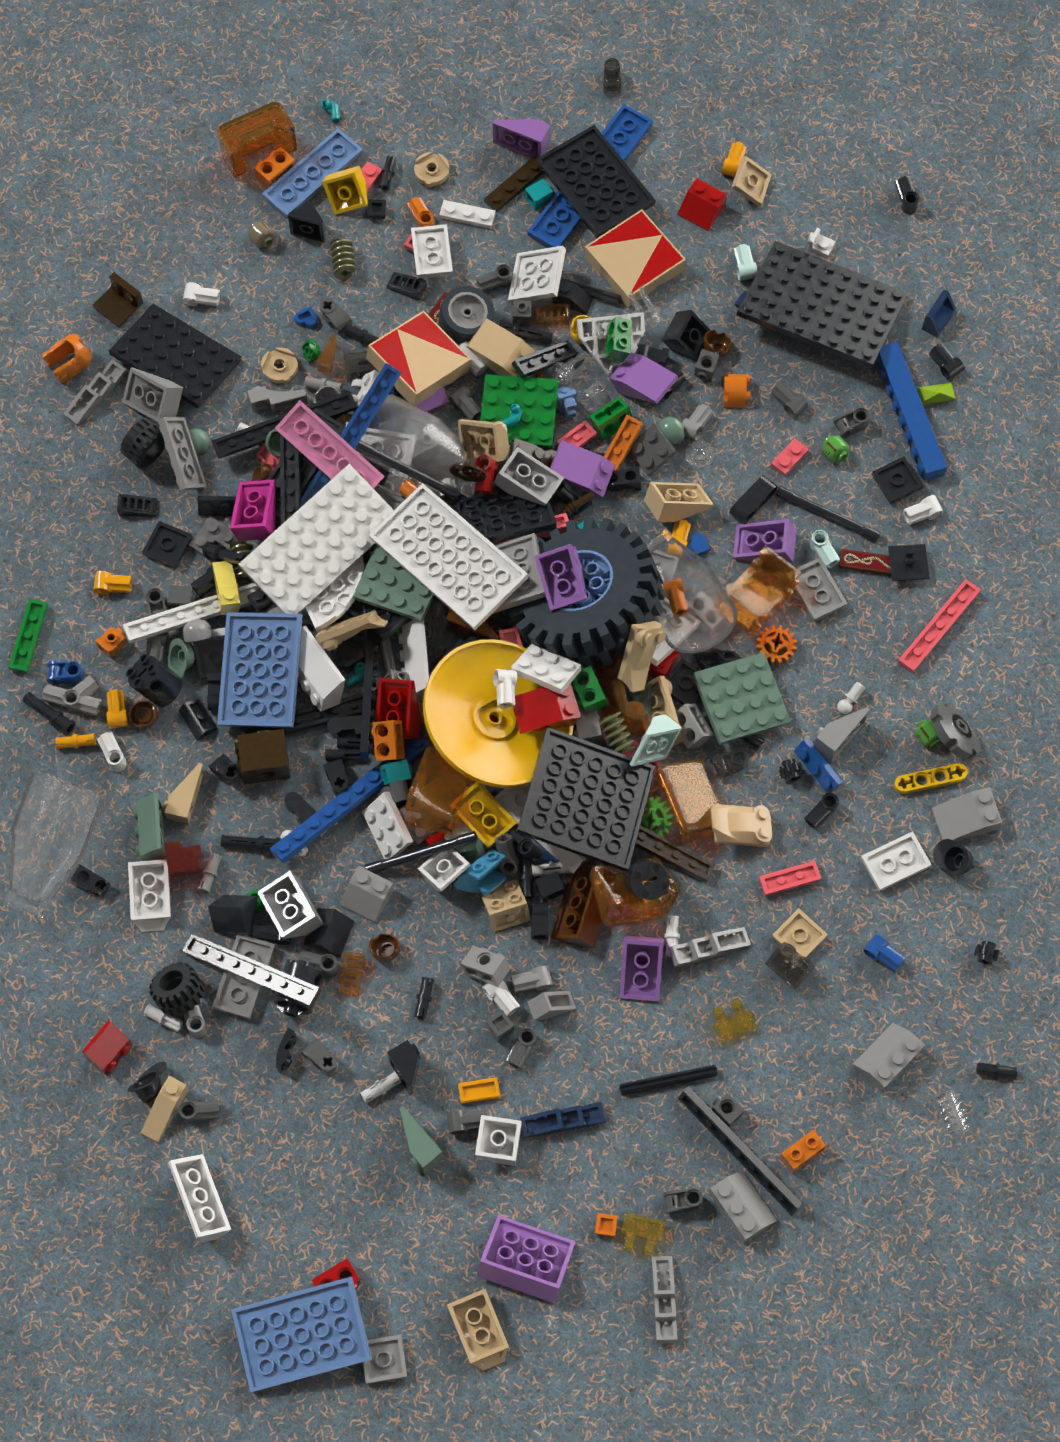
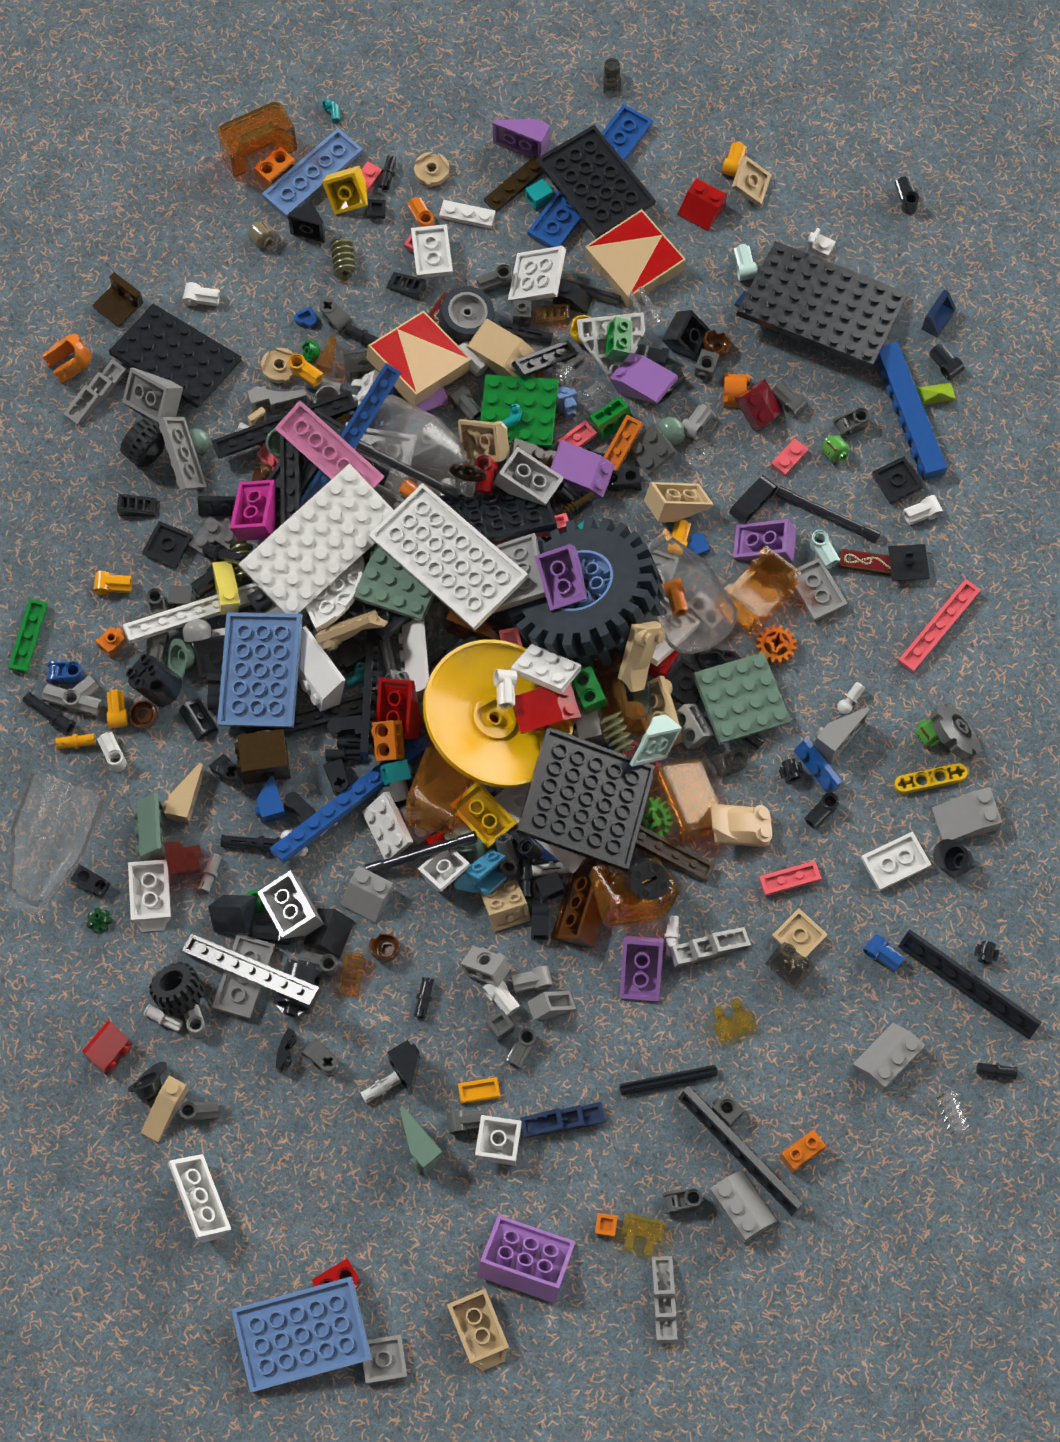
(99, 920): none -> dark green plant
(257, 417): none -> tan tile
(269, 802): none -> blue slope
(305, 370): none -> light orange piece
(758, 404): none -> dark red slope
(969, 984): none -> black plate

